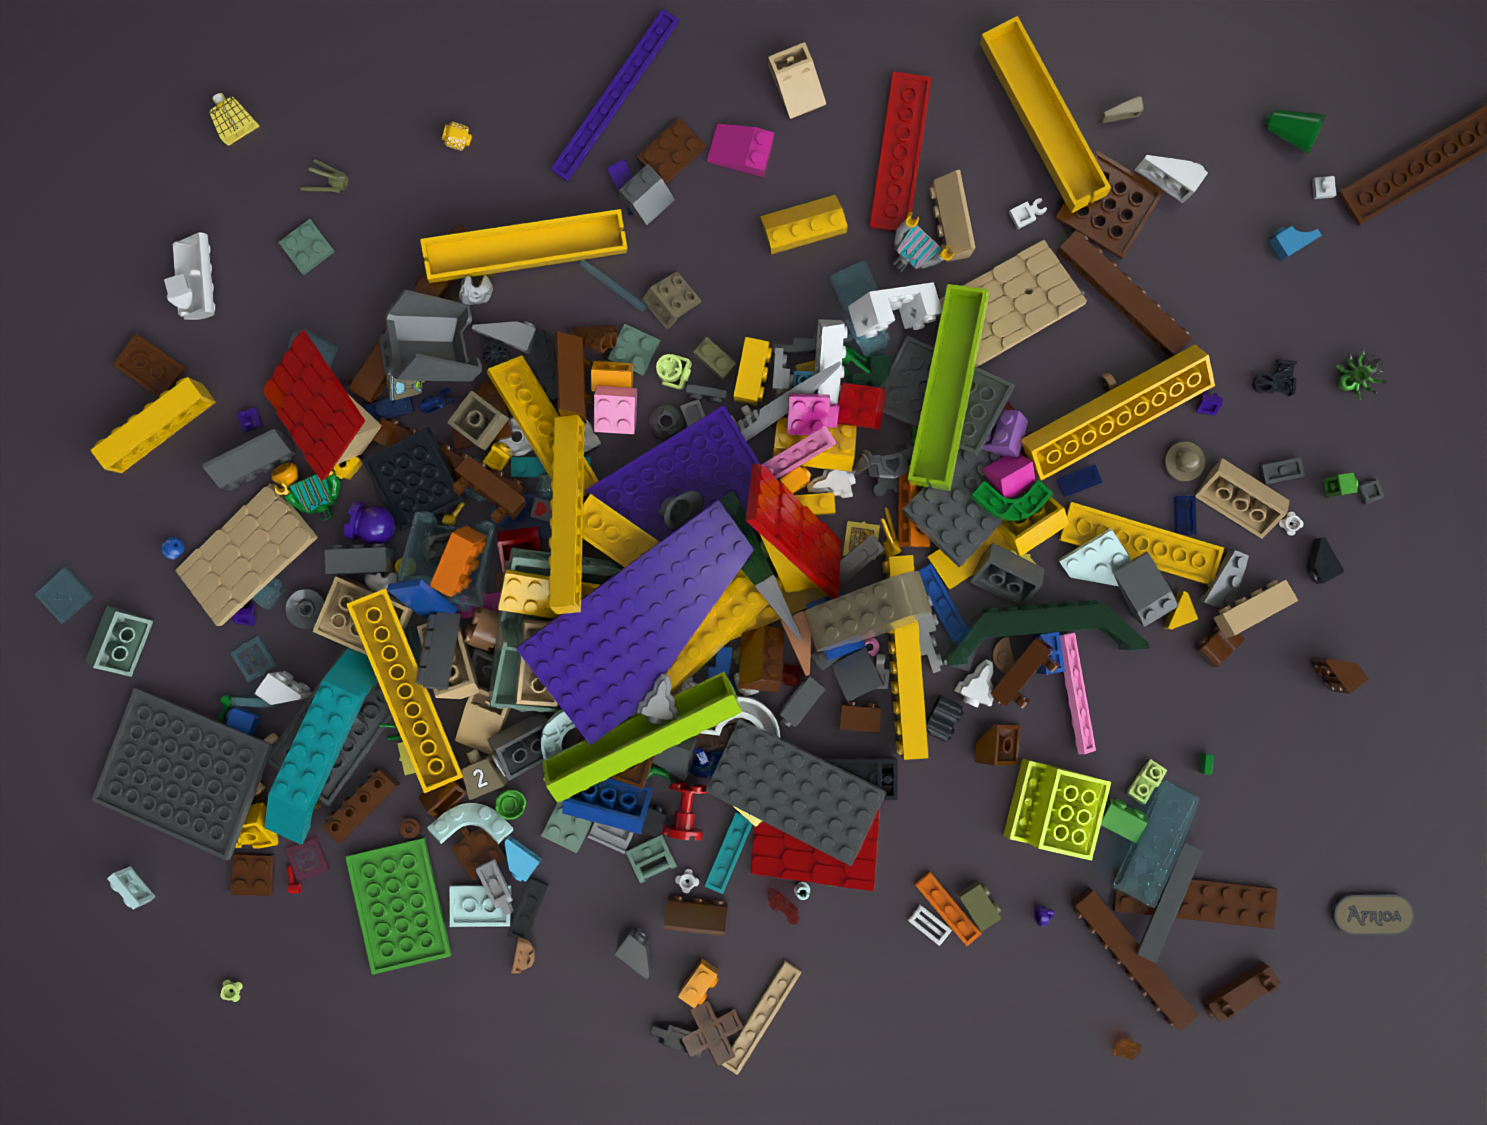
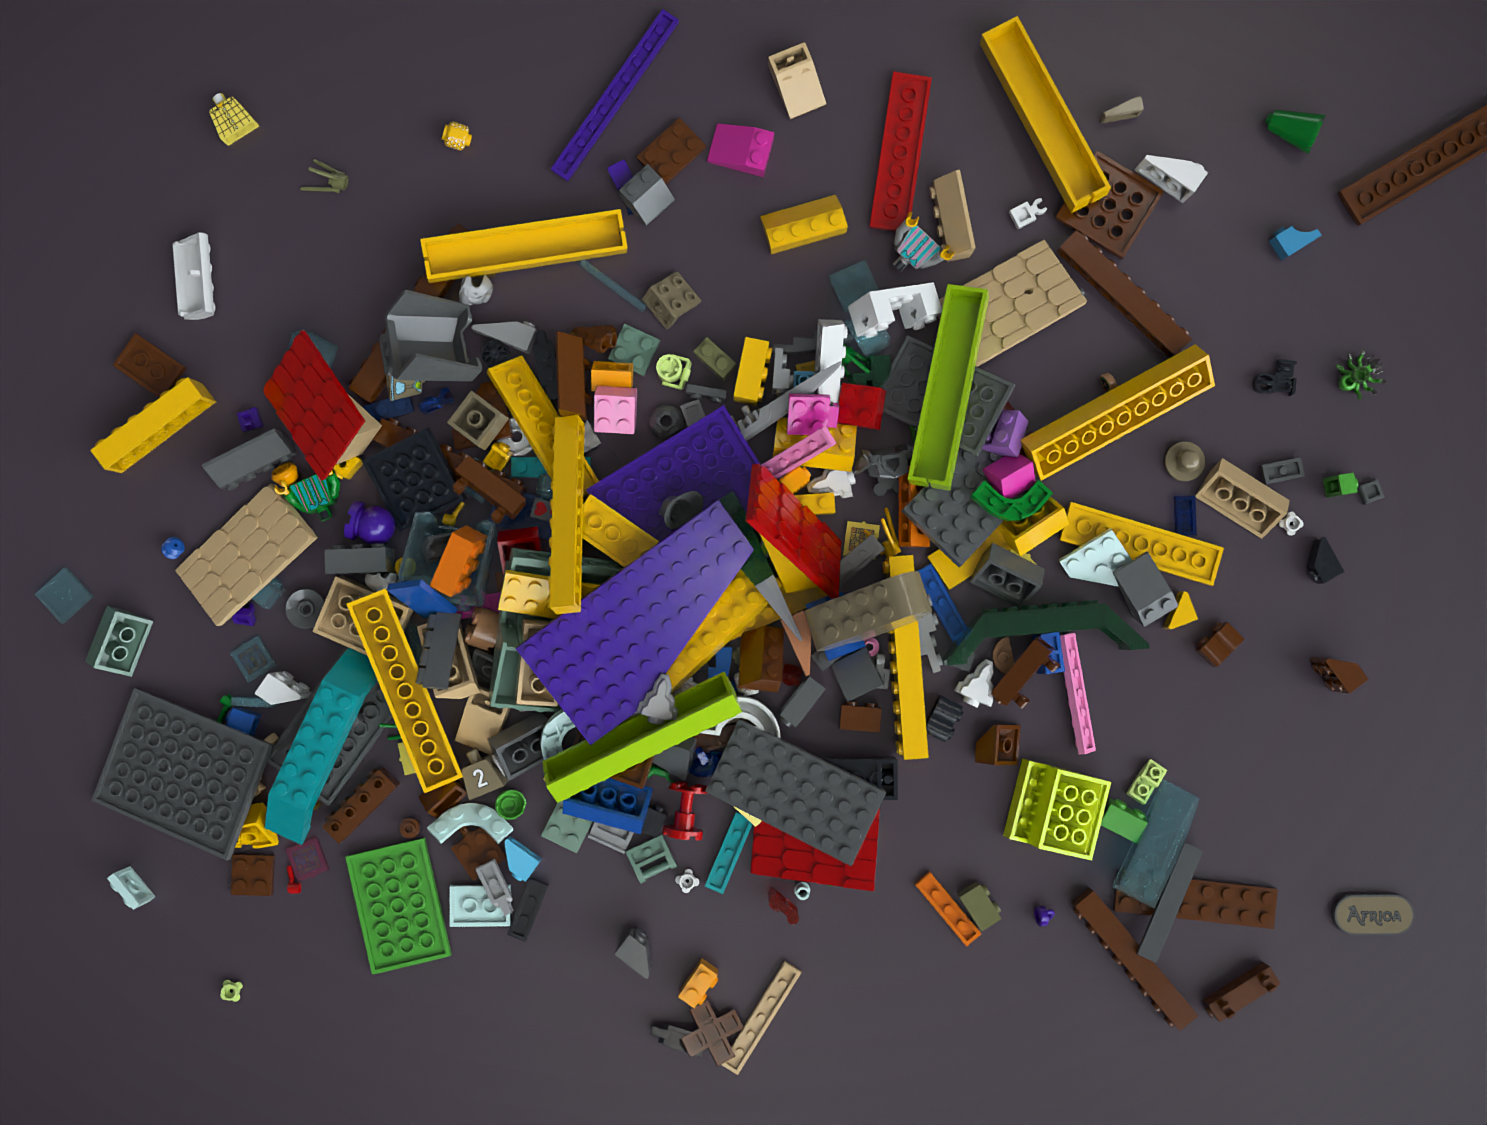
(178, 291): white tile -> none
(306, 246): sand green plate -> none
(523, 956): medium nougat plate -> none
(696, 915): reddish brown slope -> none
(917, 914): white tile -> none
(1079, 480): clear blue plate -> none
(1127, 1049): clear orange plate -> none
(1206, 763): green tile -> none
(1209, 404): dark purple tile -> none
(1226, 585): dark grey wing -> none
(1255, 609): tan brick -> none
(1324, 187): white tile -> none

